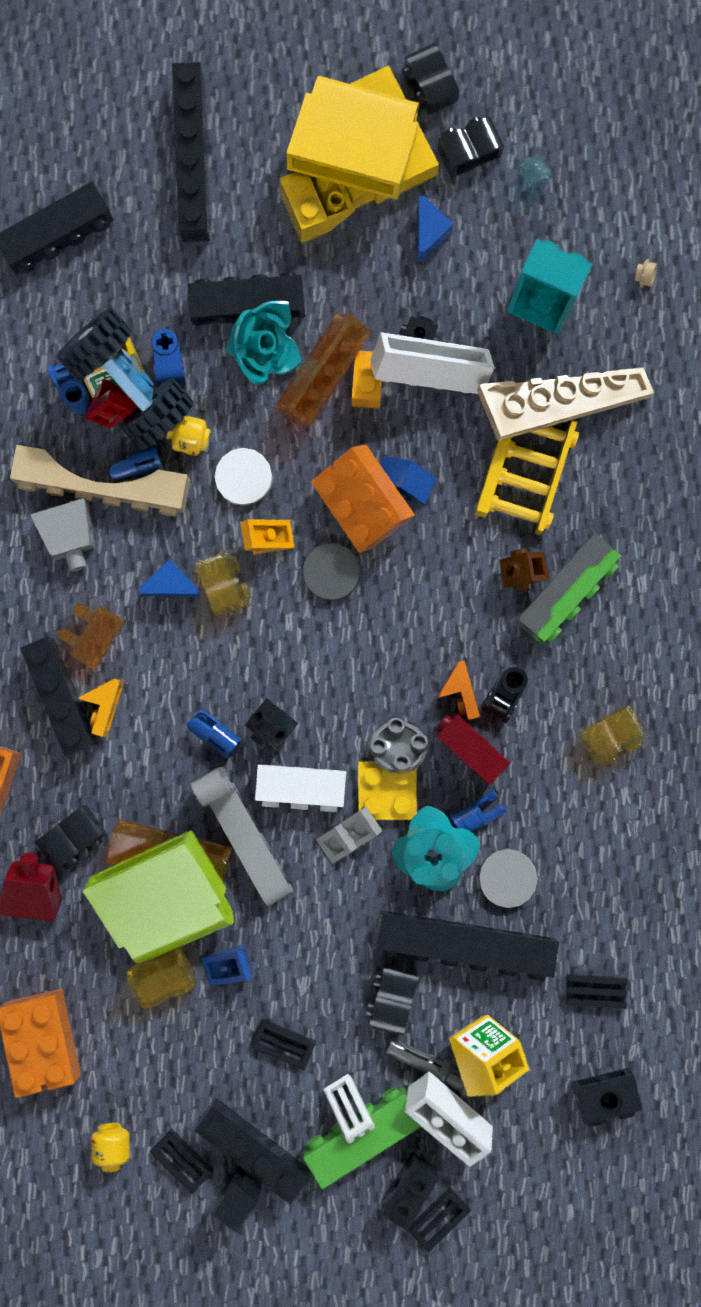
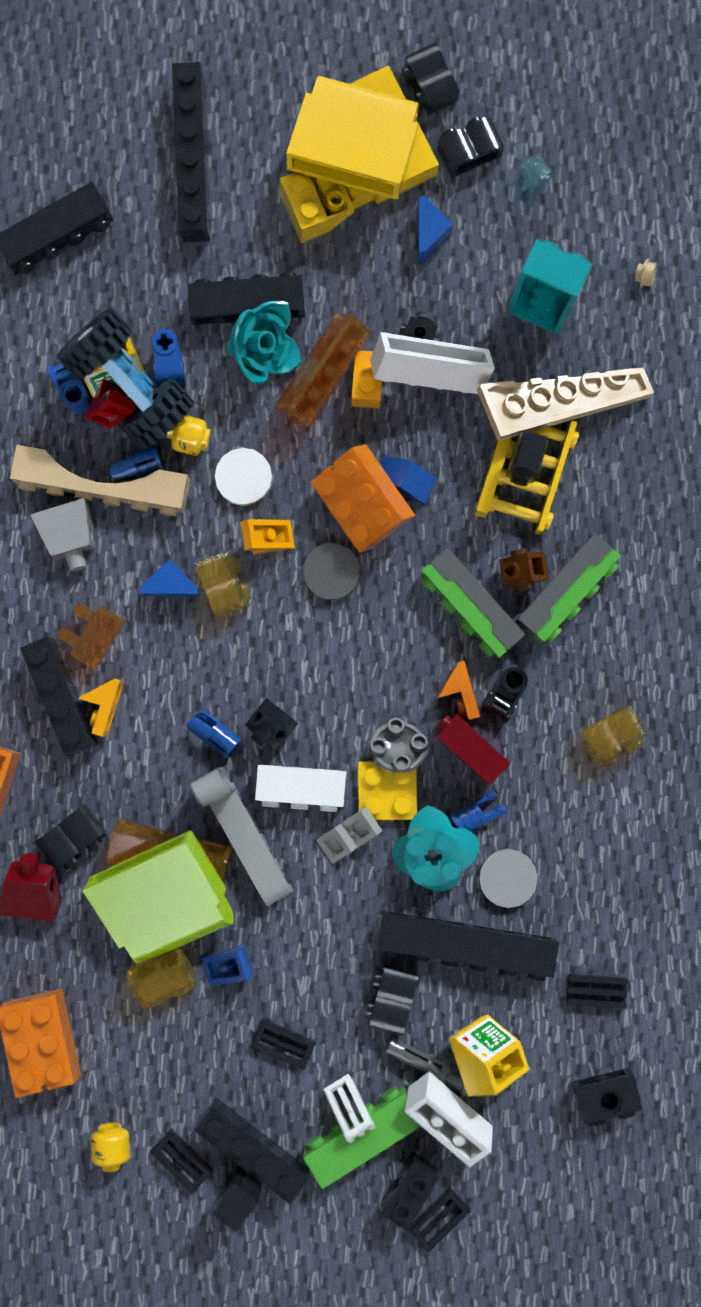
(472, 604): none -> piece
(527, 458): none -> black brick

